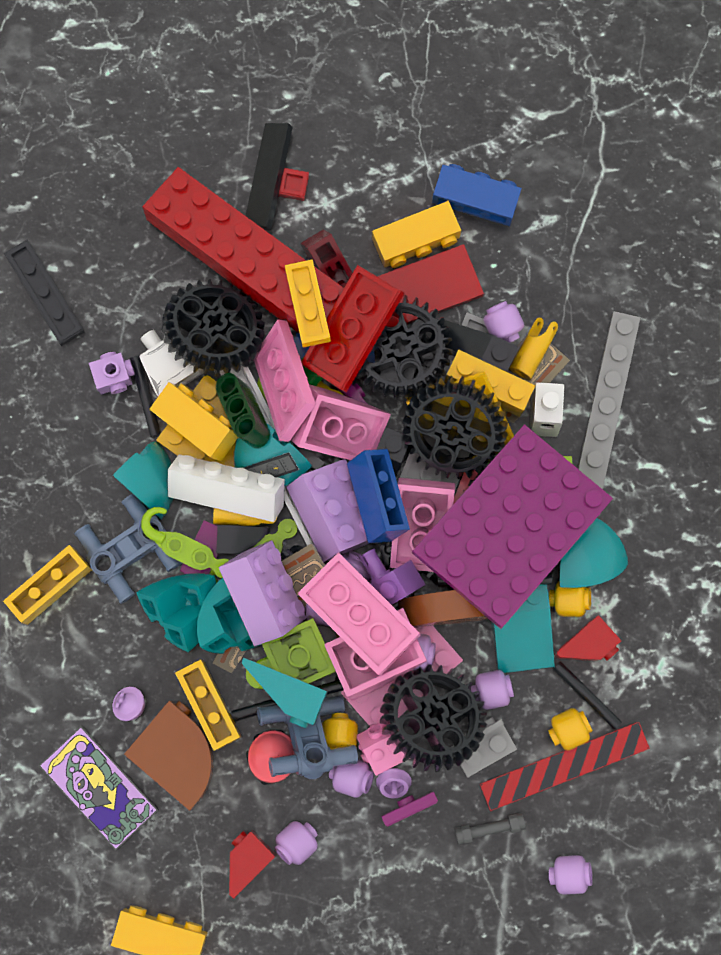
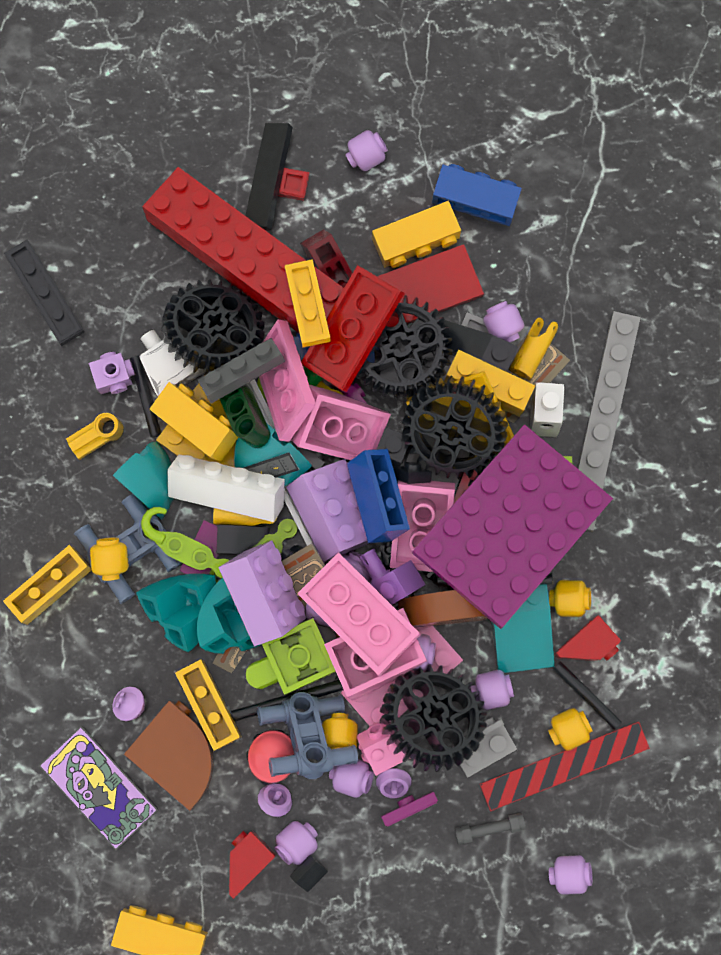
(92, 435): none -> yellow piece
(109, 558): none -> yellow head
(241, 370): none -> dark grey plate
(275, 800): none -> lavender hat
(290, 694): teal slope -> none
(308, 873): none -> black tile
(366, 150): none -> lavender head
(412, 473): none -> black plate
(593, 558): teal brick -> none

